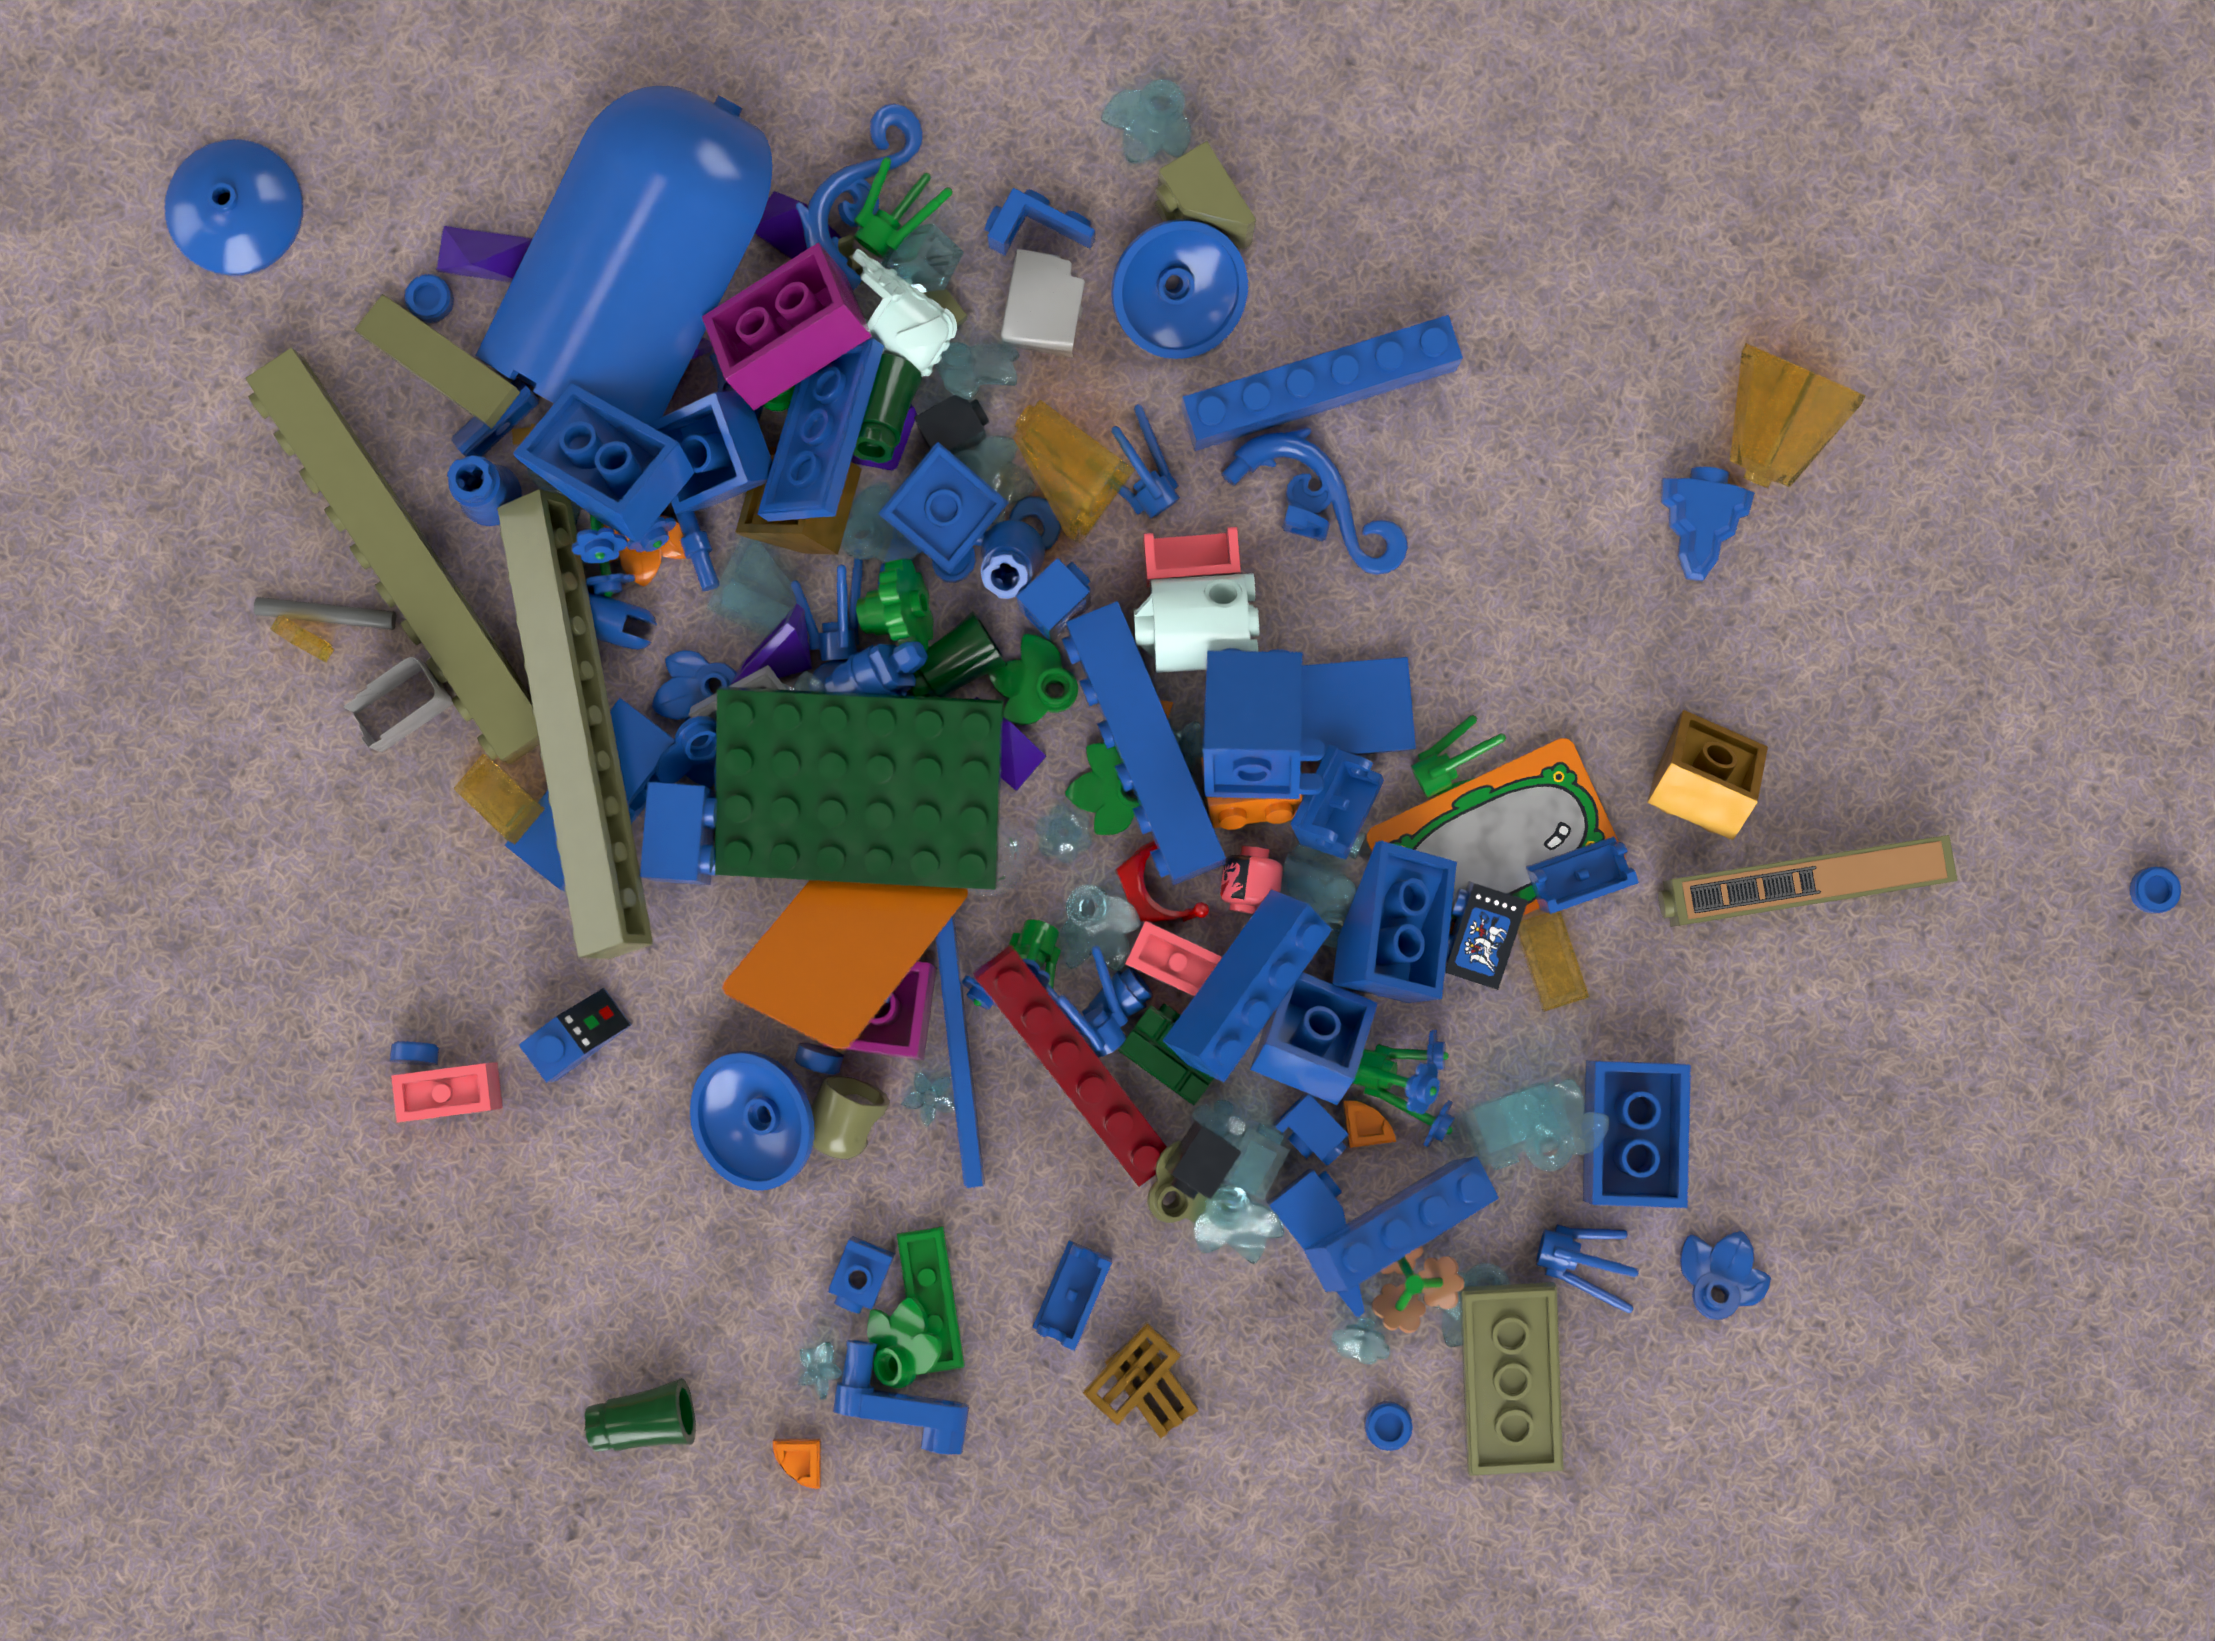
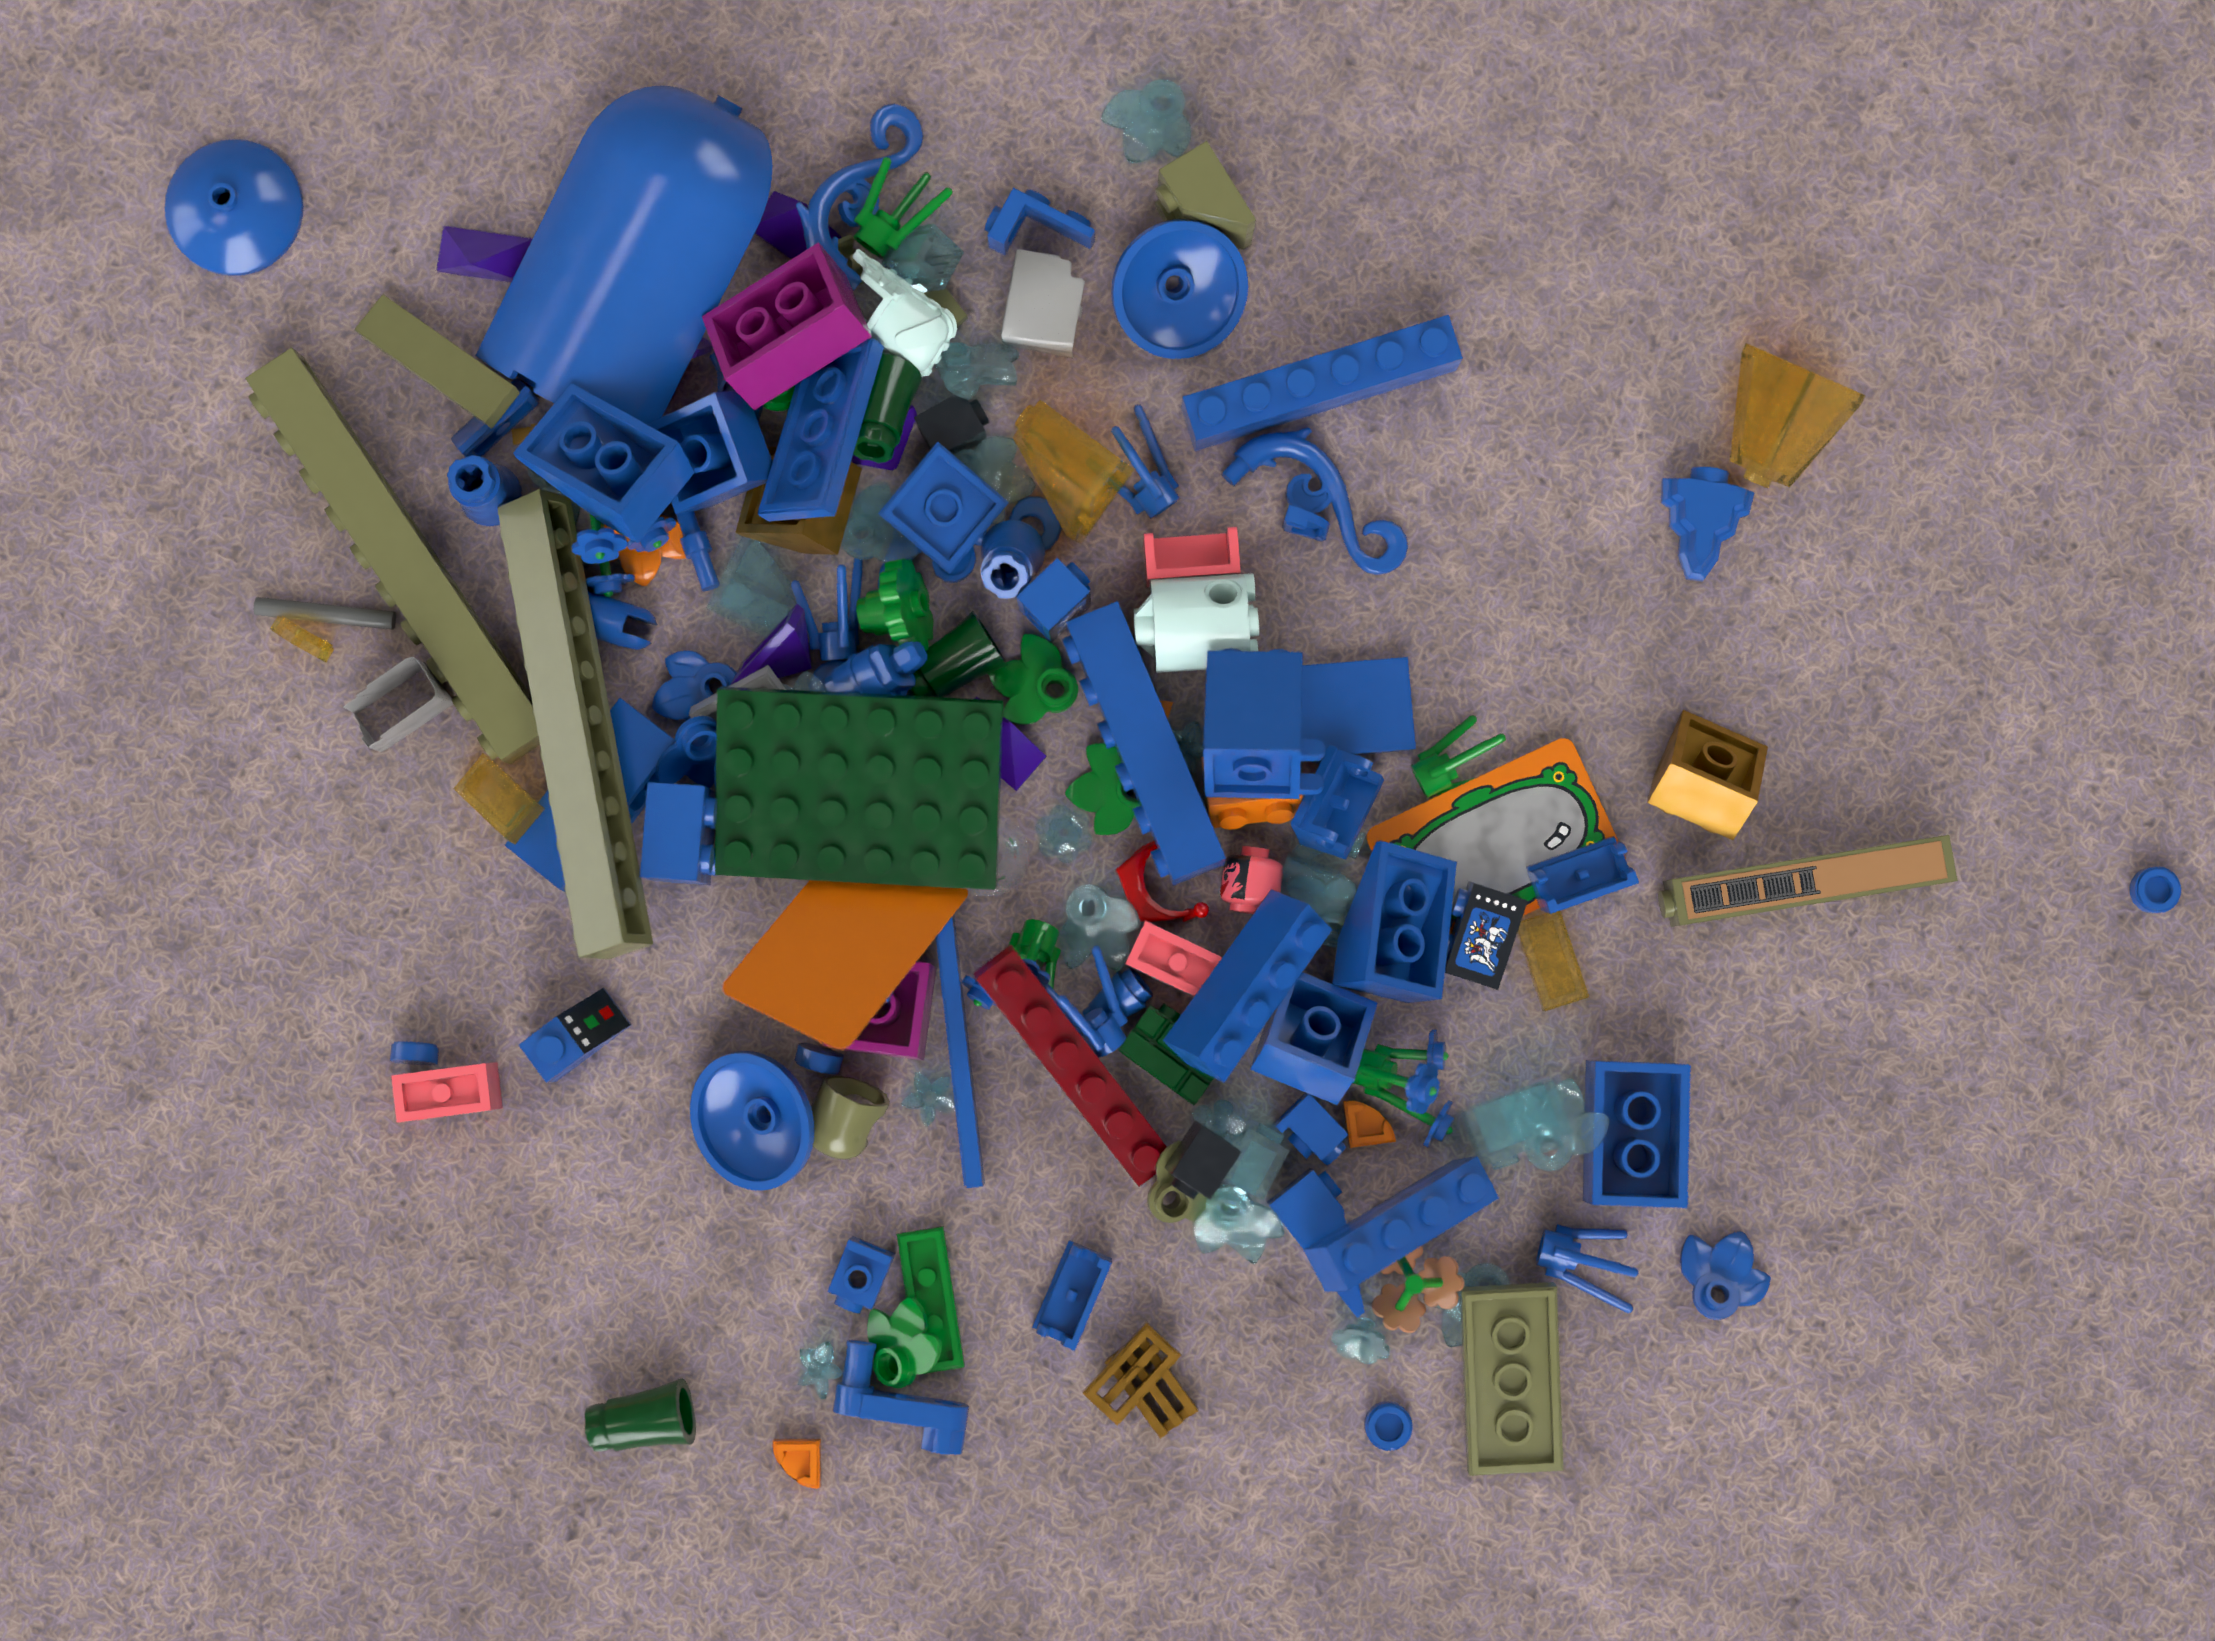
(429, 298): blue tile -> none

